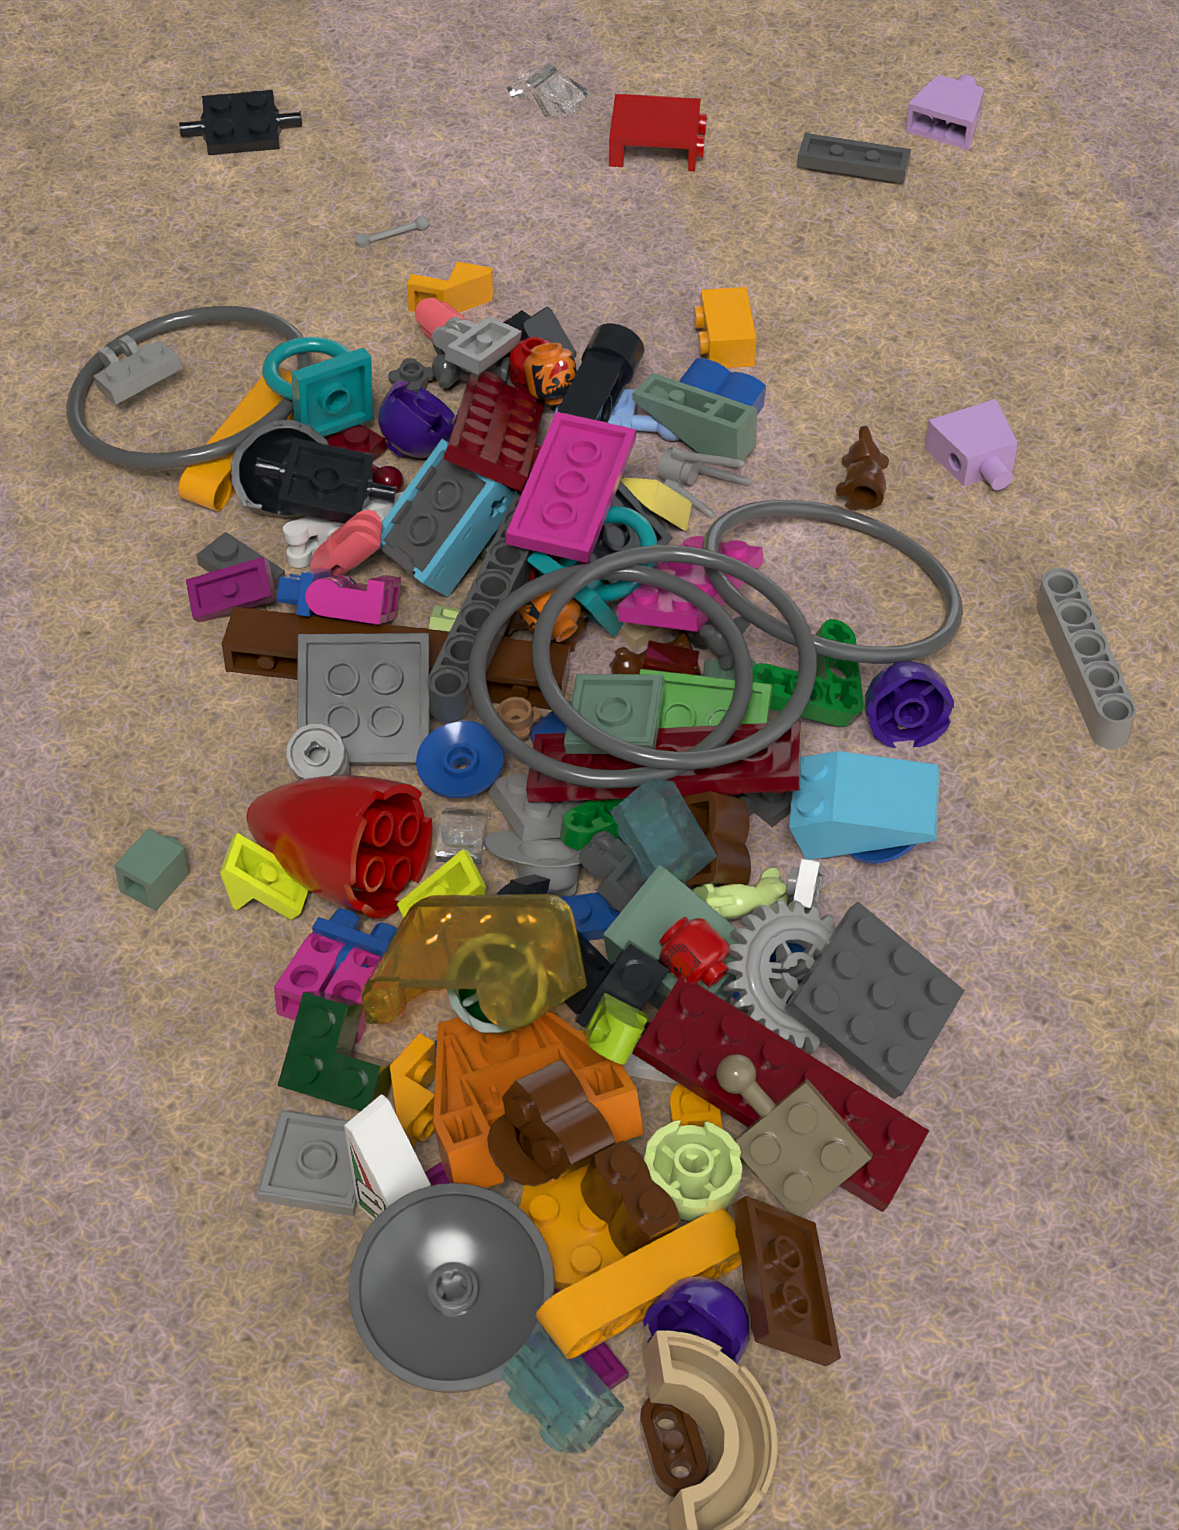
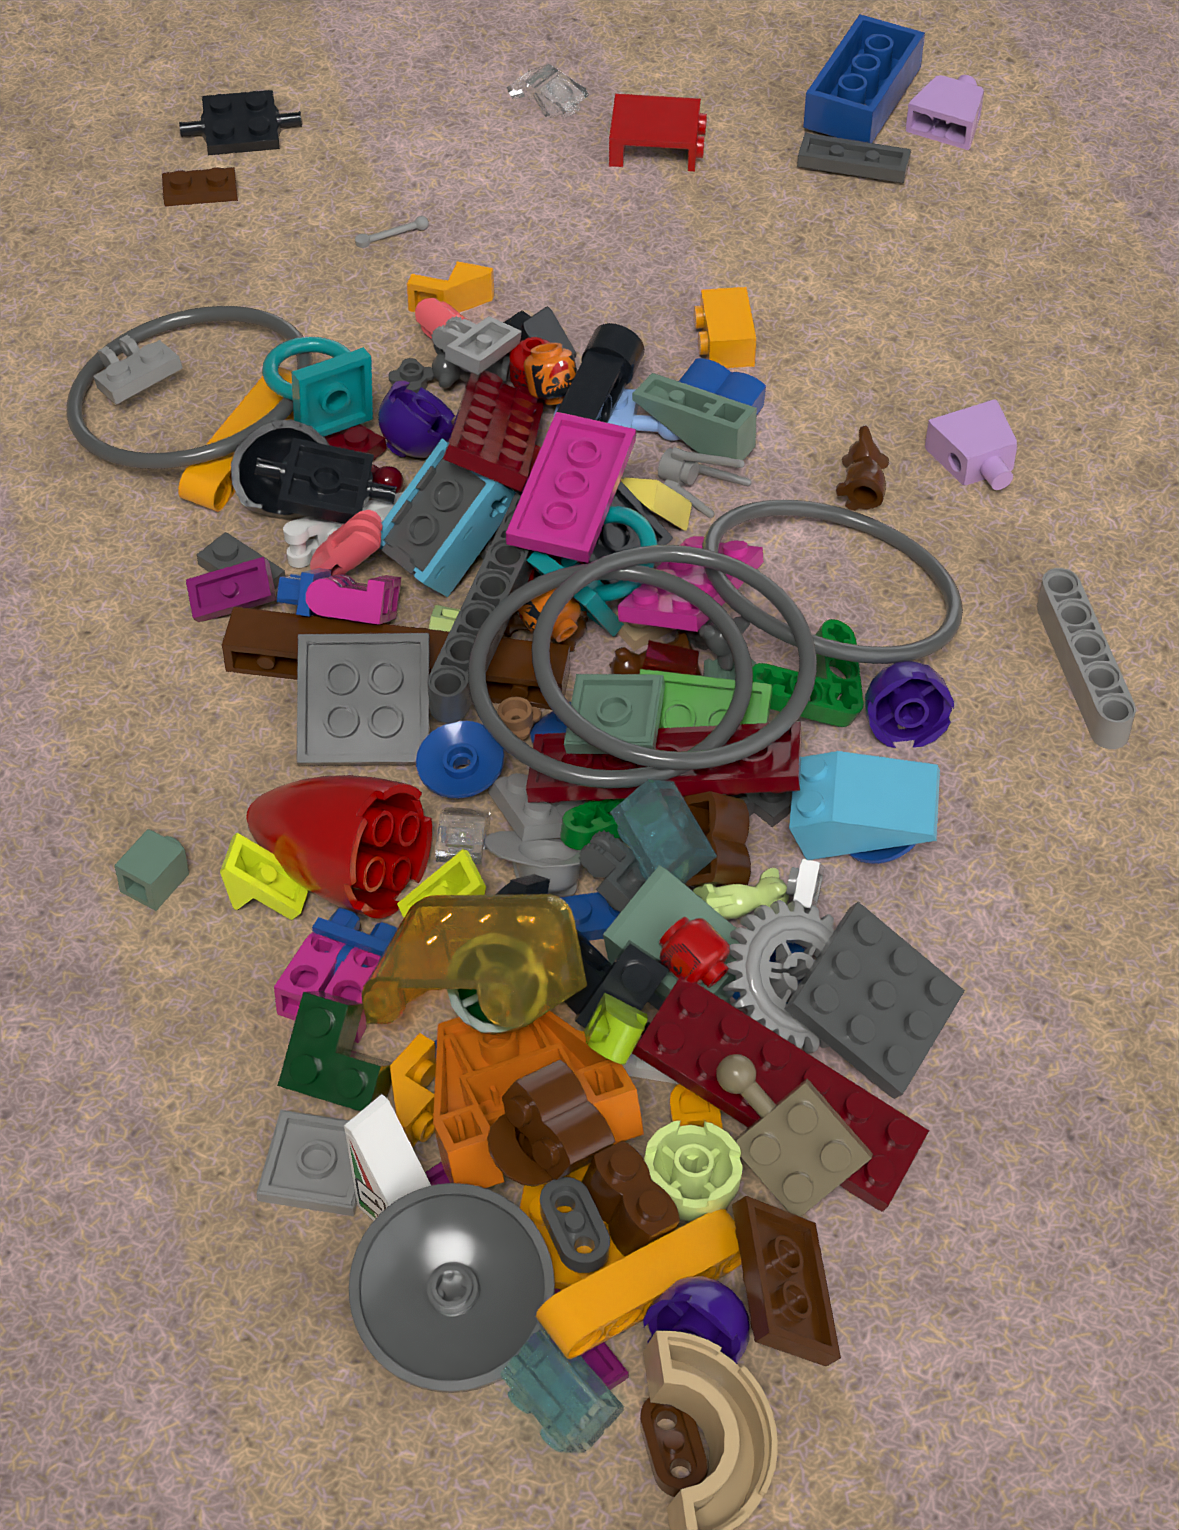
(199, 186): none -> reddish brown plate
(317, 752): light grey wheel -> none
(576, 1228): none -> dark grey plate
(863, 79): none -> blue brick

